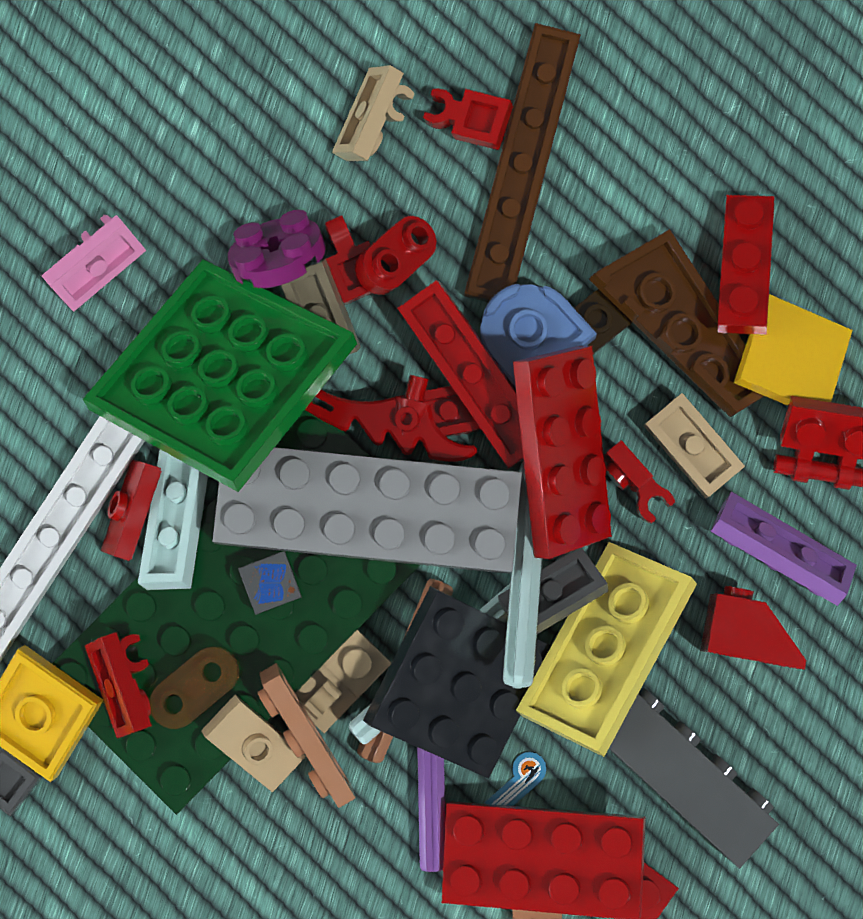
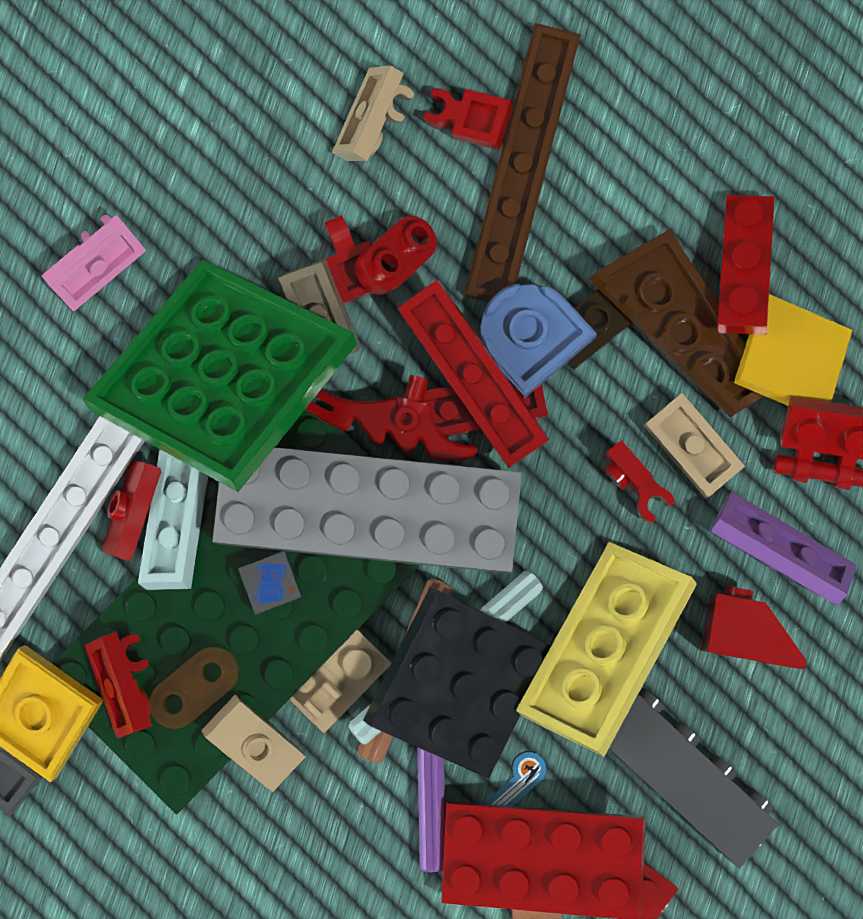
(275, 249): magenta plate -> none
(304, 736): nougat plate -> none
(523, 601): light aqua axle -> none
(562, 450): red plate -> none
(564, 588): dark grey plate -> none

